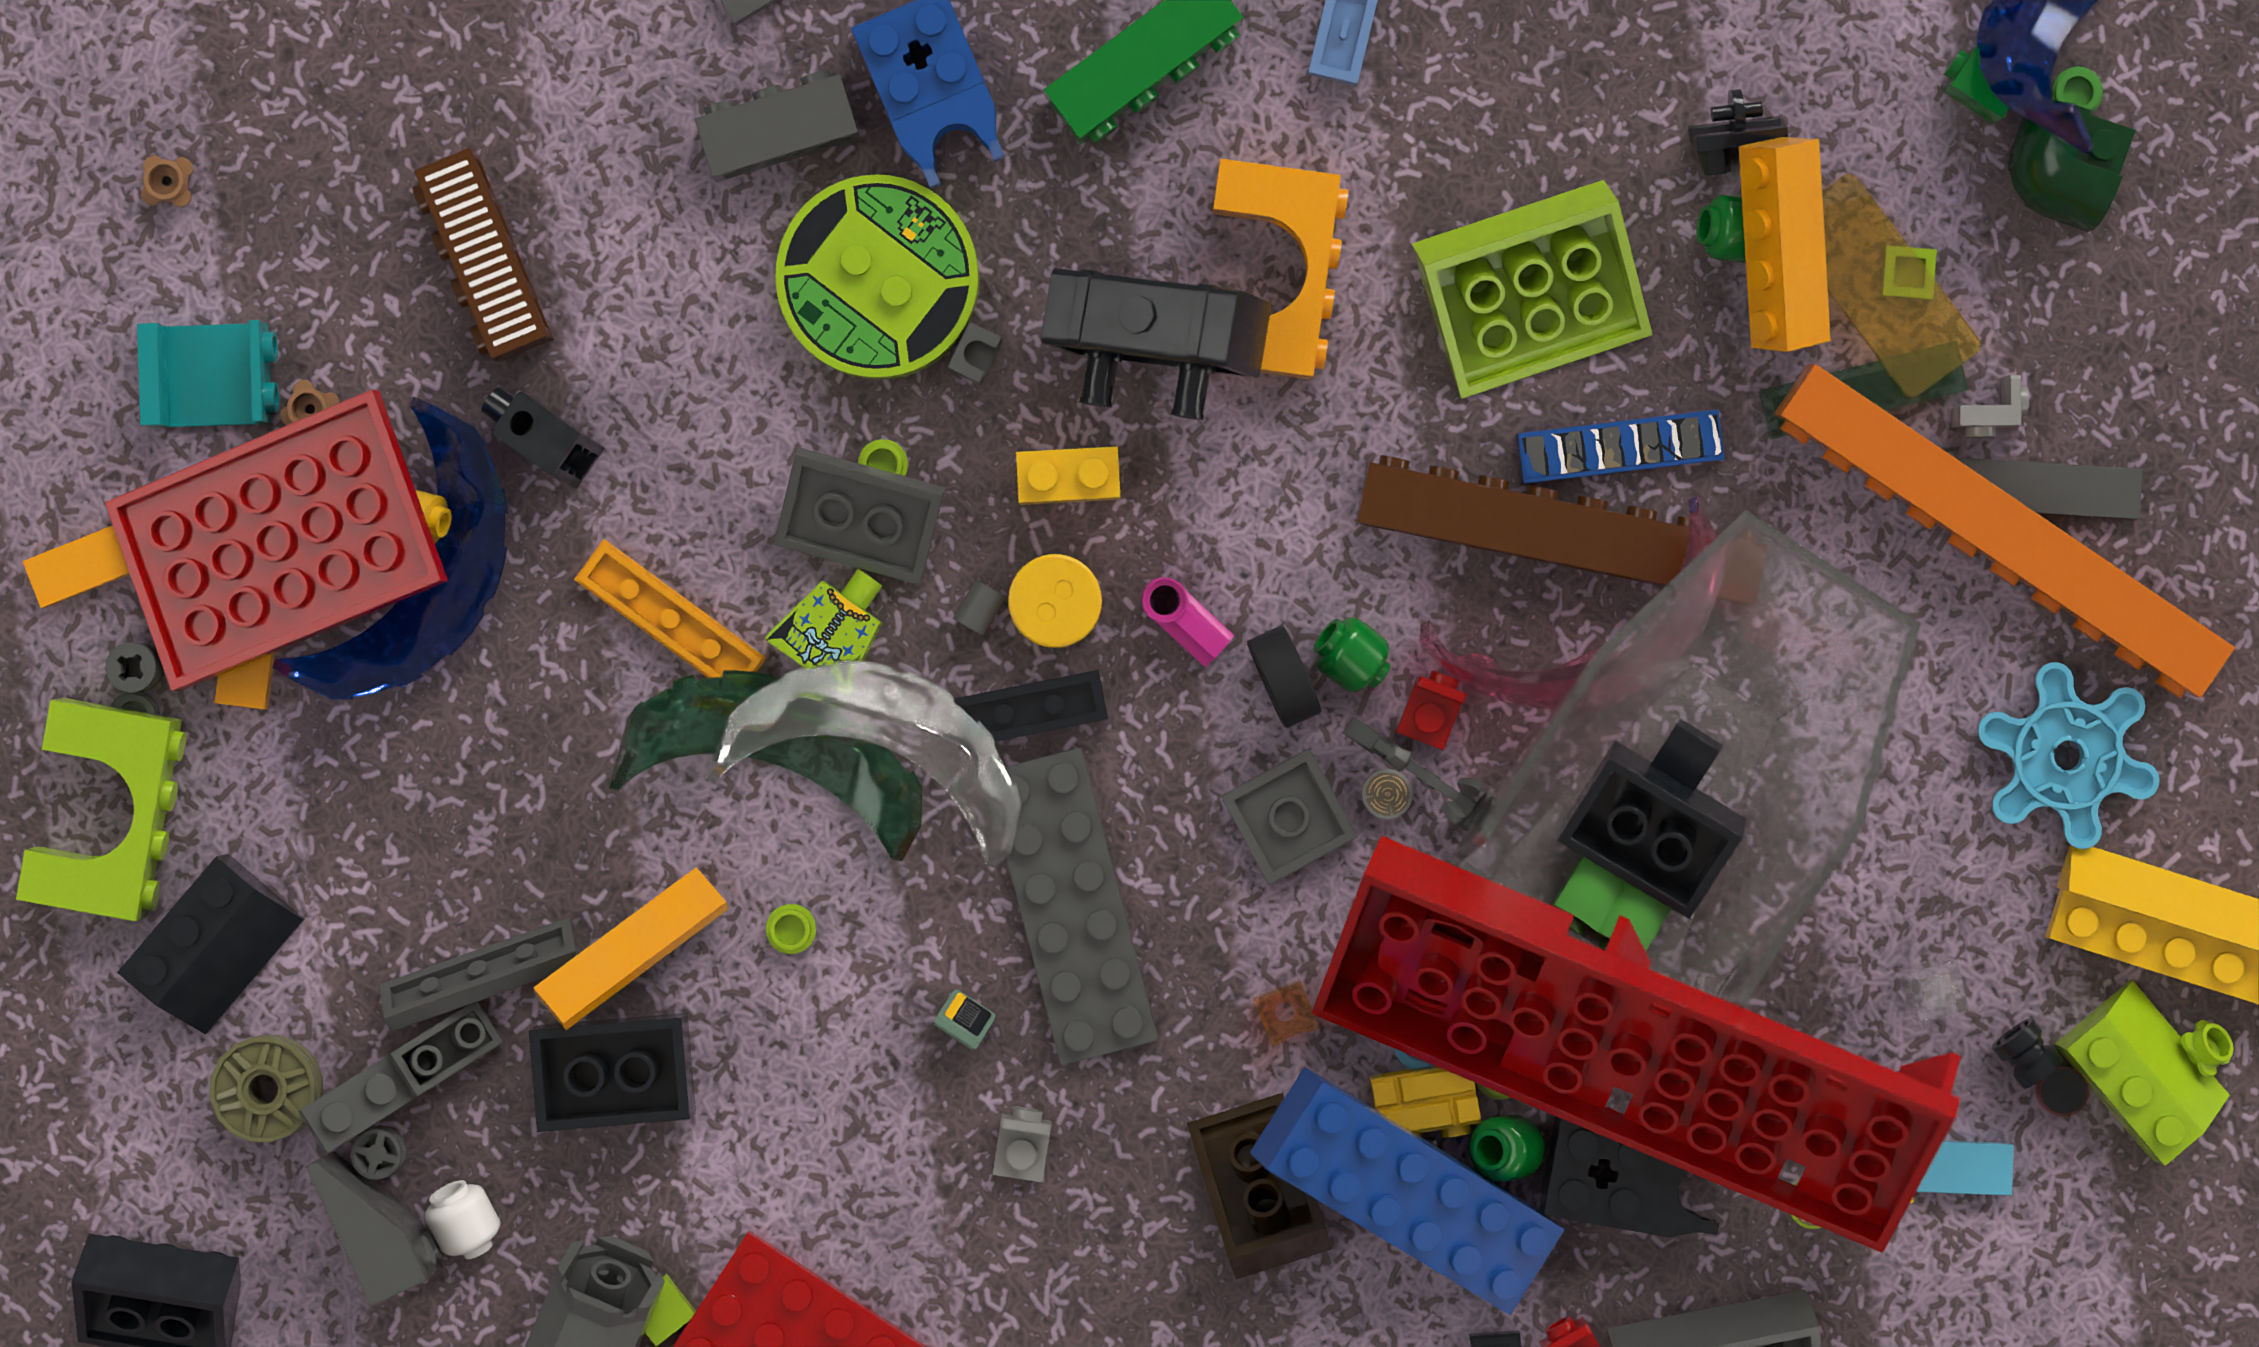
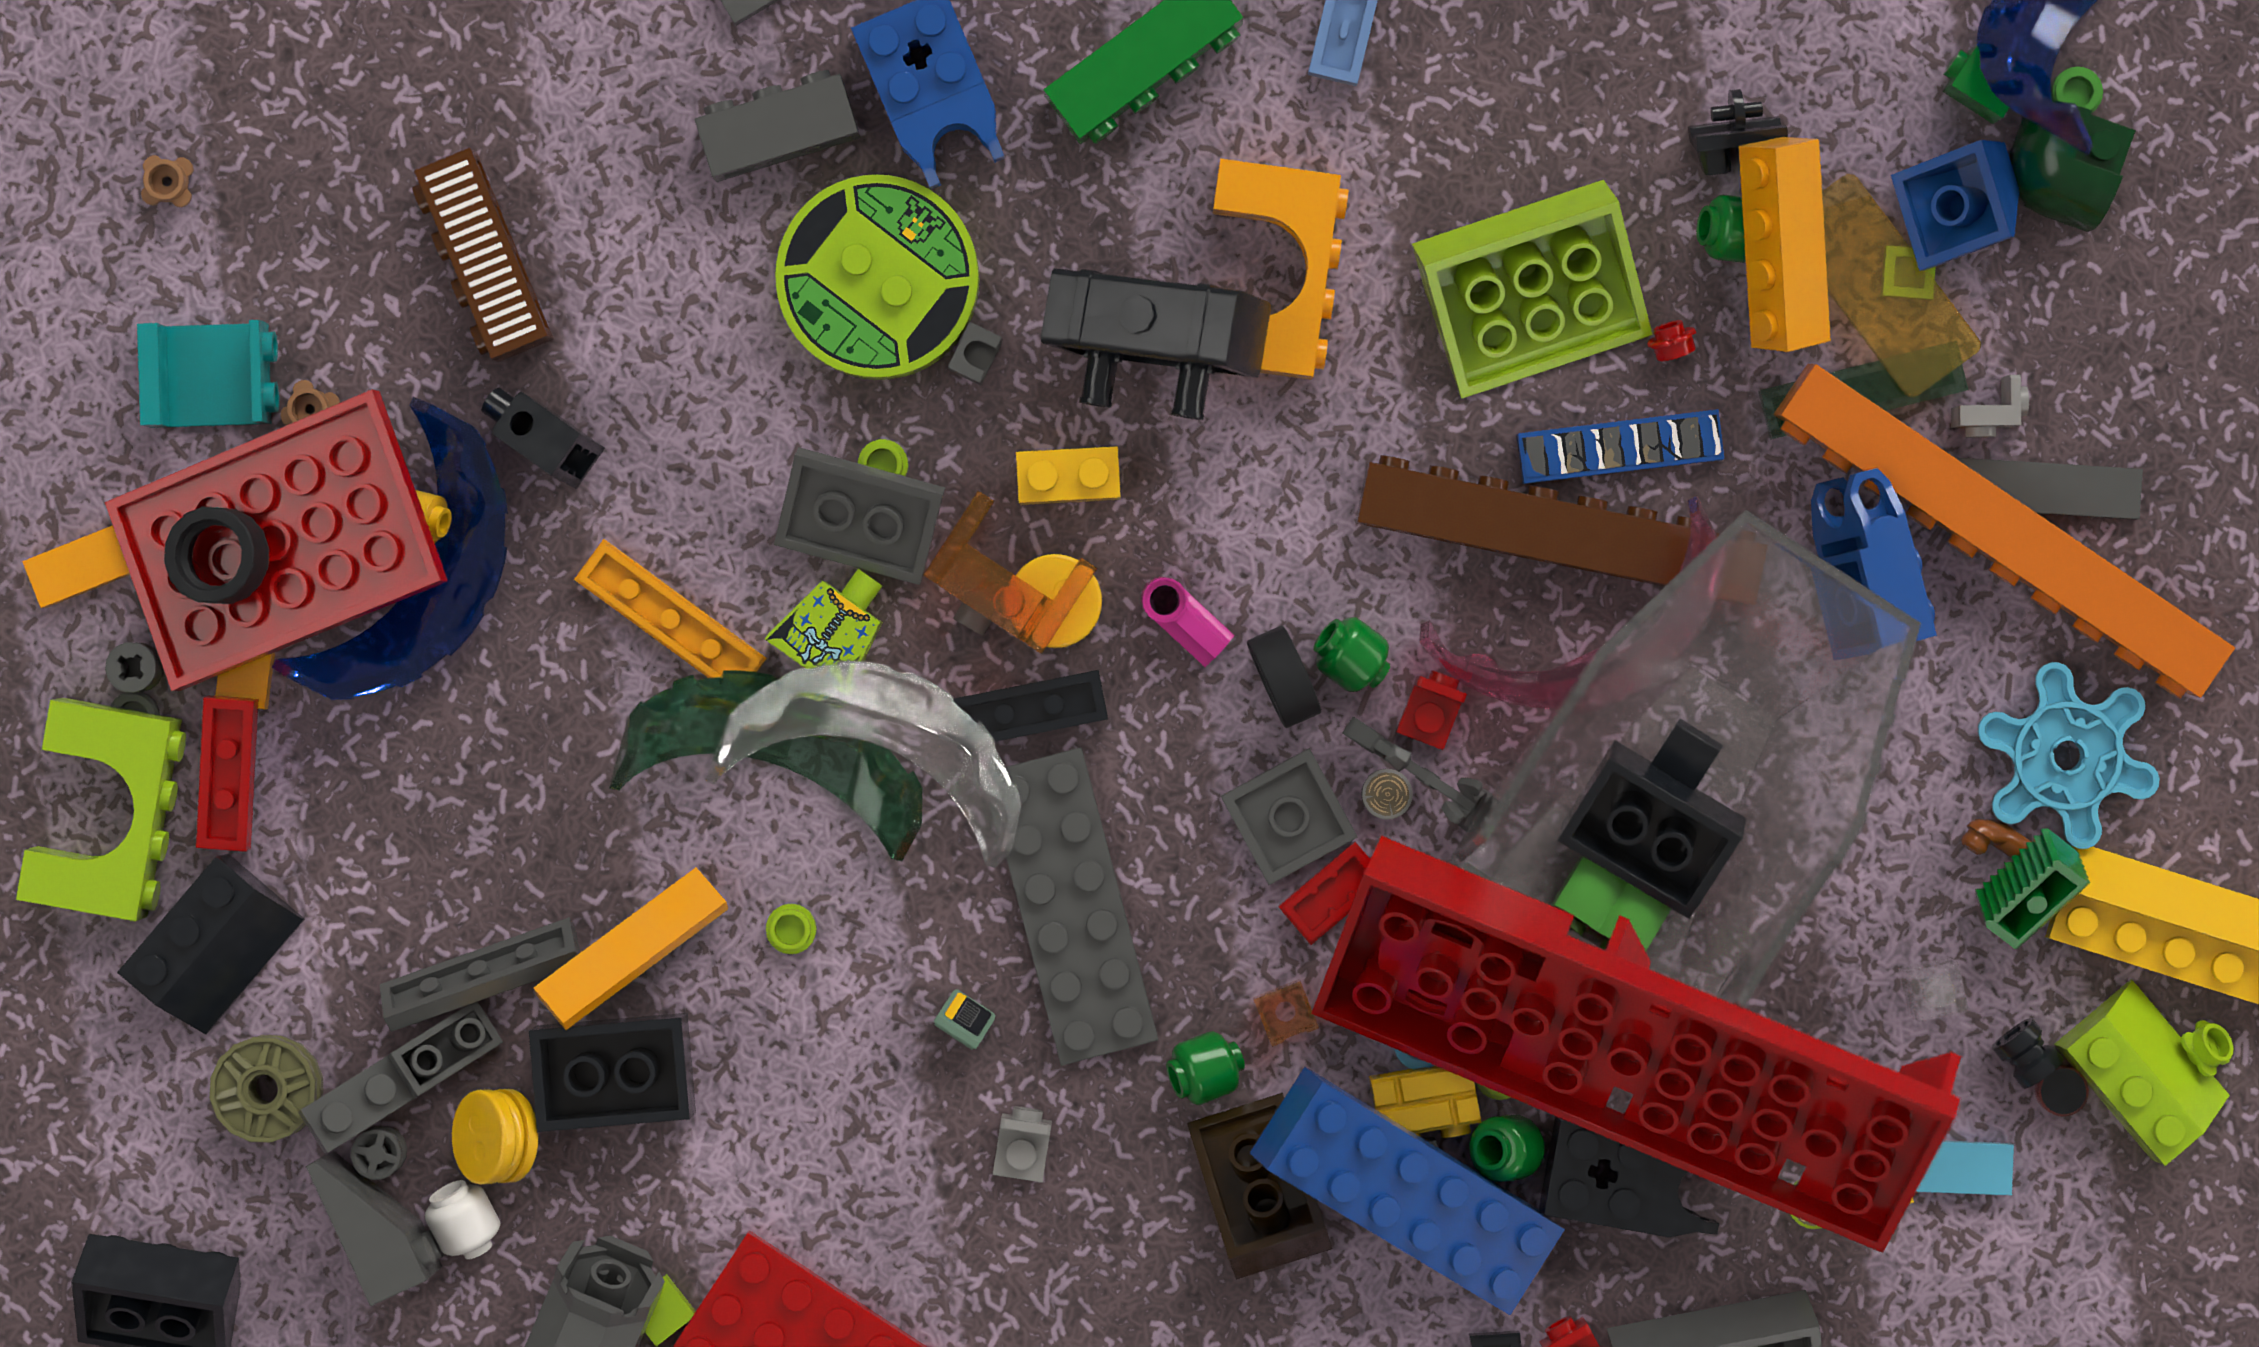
(180, 552): none -> black tyre
(227, 773): none -> red plate
(494, 1136): none -> yellow head
(996, 590): none -> clear orange plate
(1205, 1068): none -> green head
(1327, 894): none -> red plate
(1672, 340): none -> red plate
(1873, 545): none -> blue brick
(1958, 202): none -> blue slope
(1993, 832): none -> dark orange arm
(2031, 888): none -> green brick

